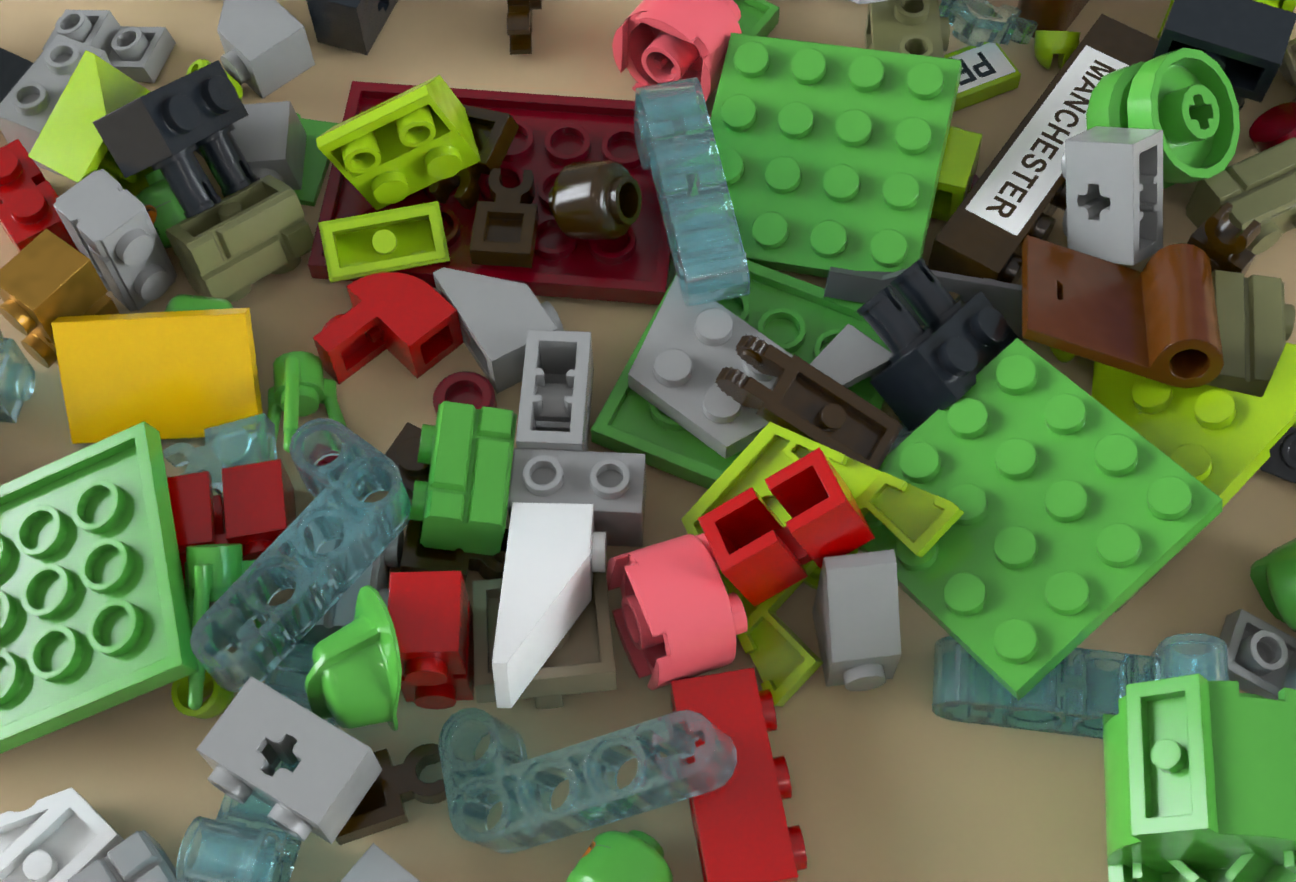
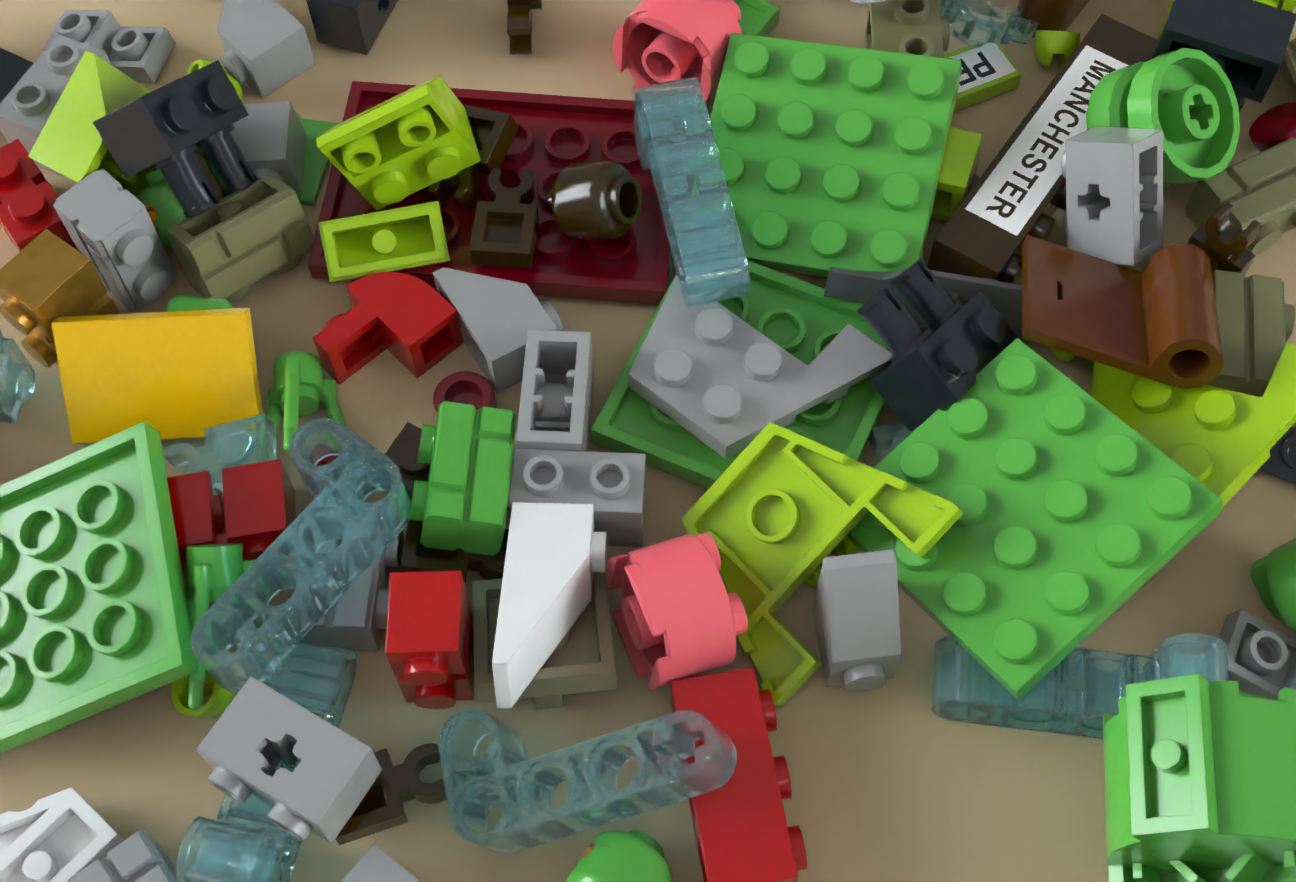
(358, 668): bright green piece -> none
(766, 556): red piece -> none
(810, 403): dark brown hinge -> none

